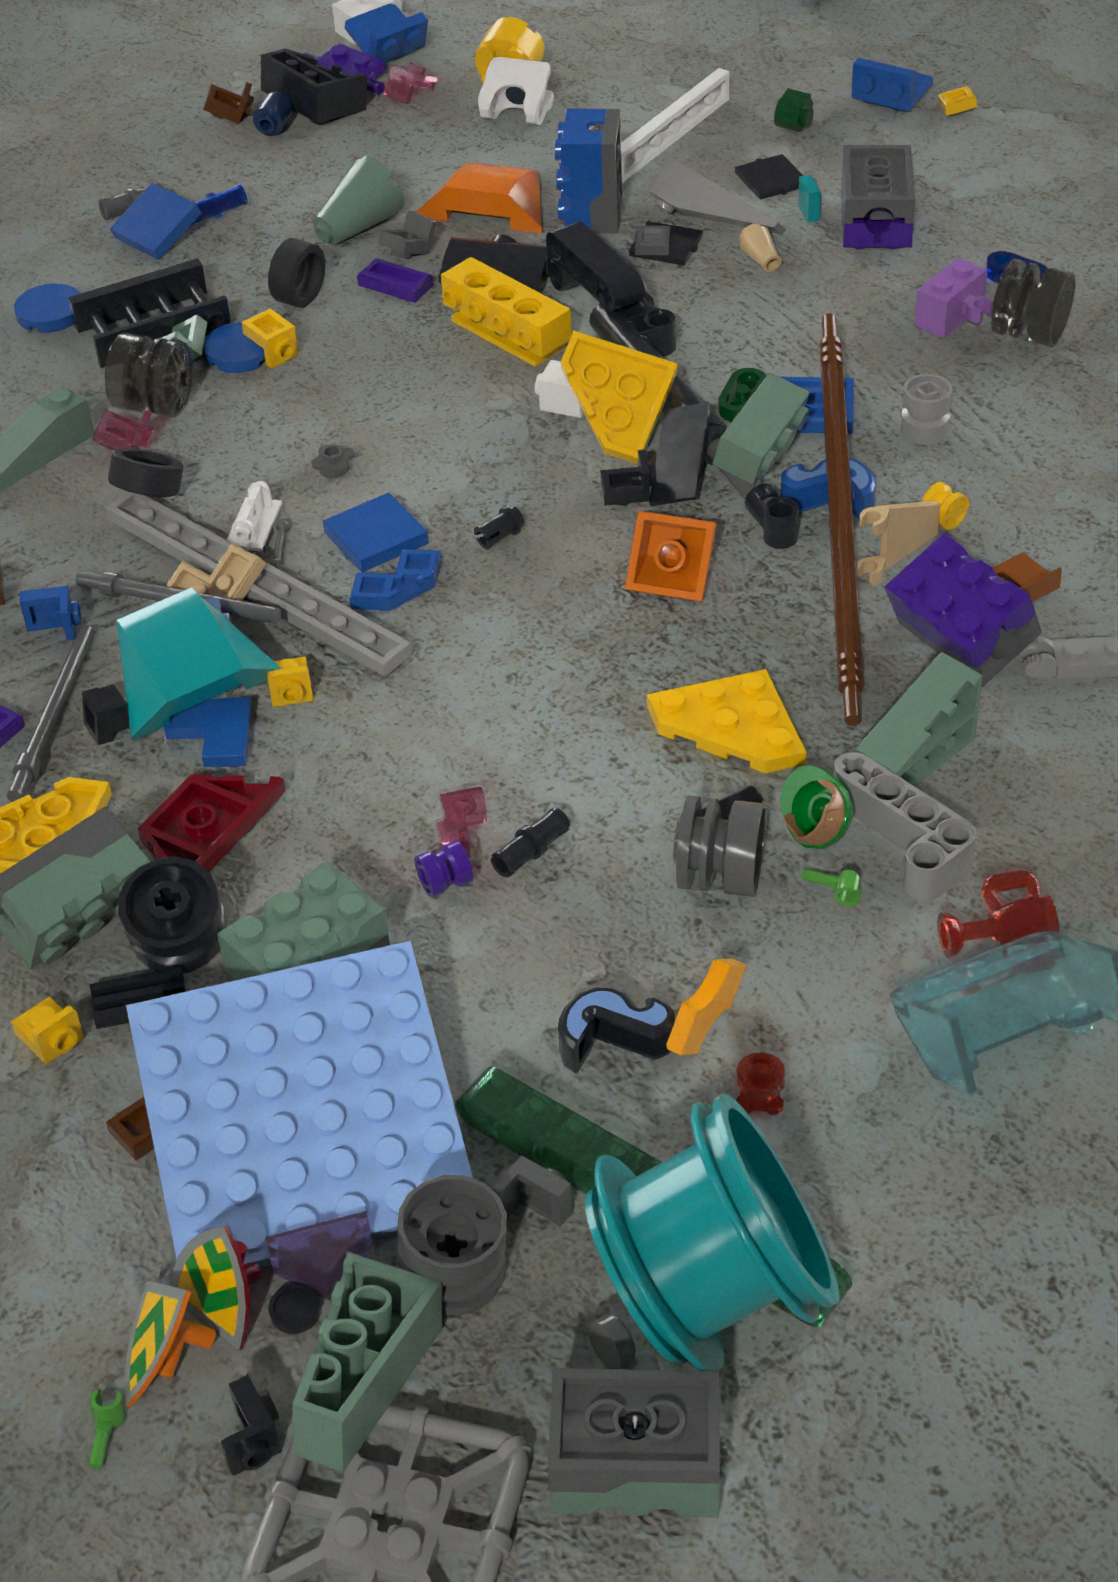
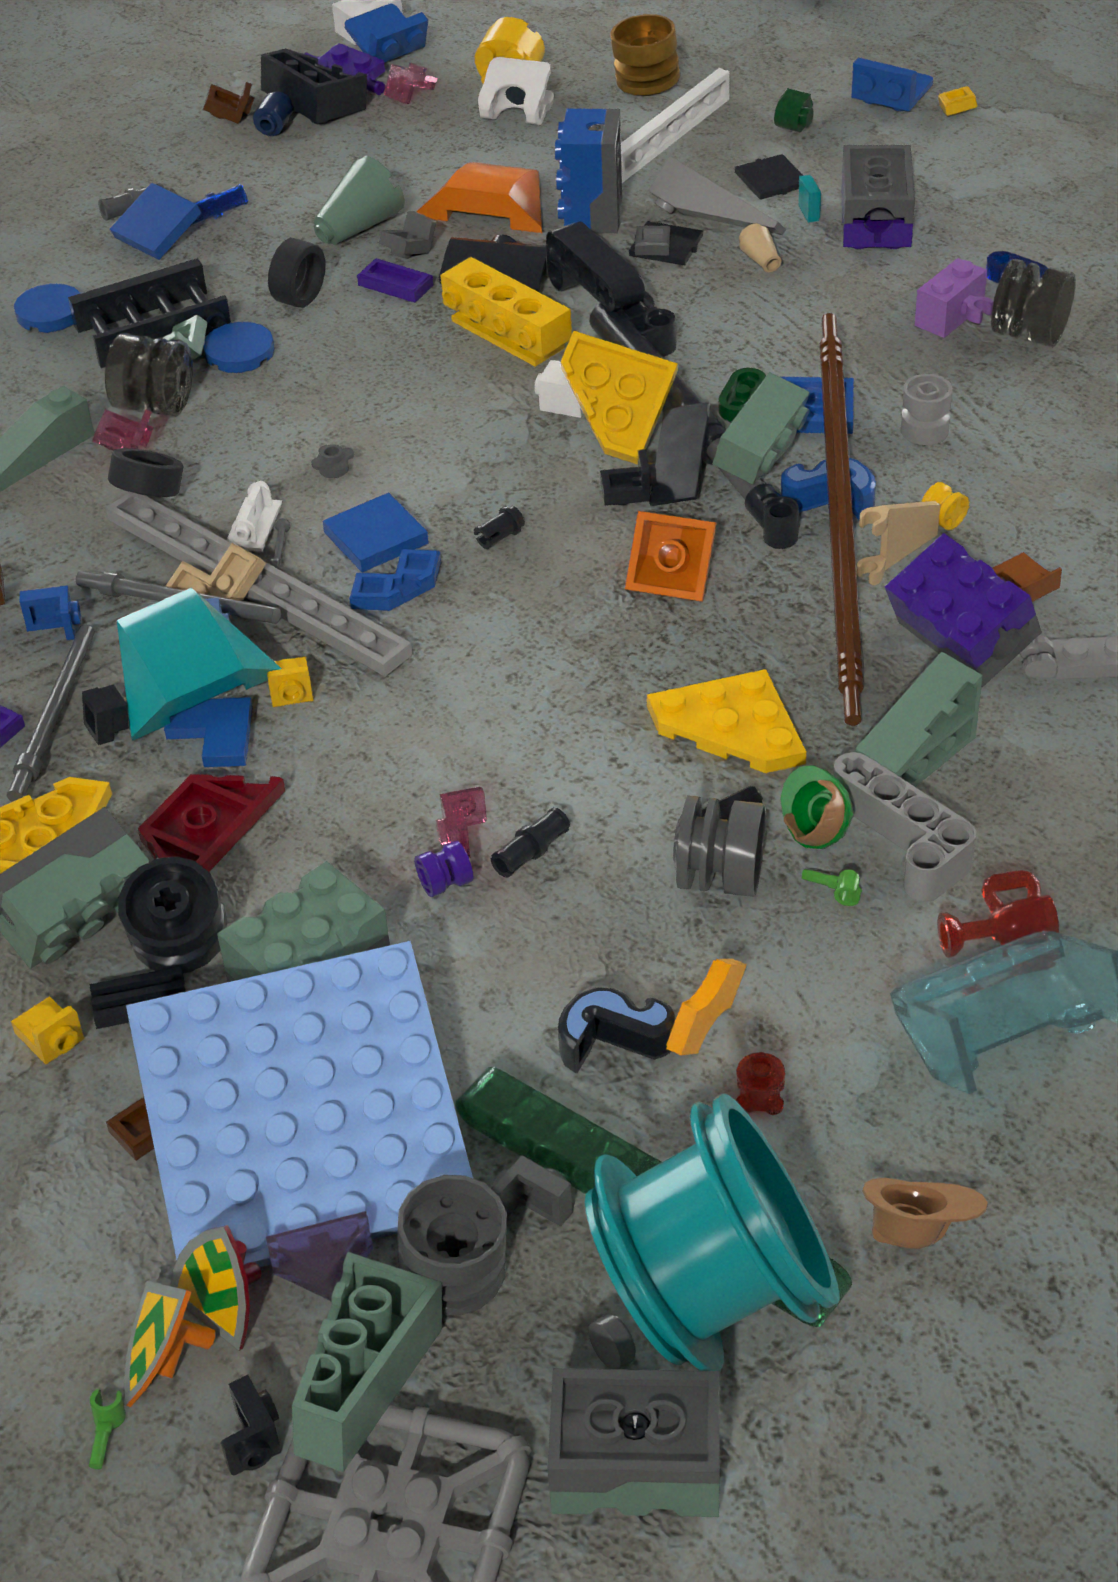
(273, 335): yellow bracket -> none
(294, 1308): black piece -> none
(645, 54): none -> pearl gold wheel
(919, 1212): none -> medium nougat piece

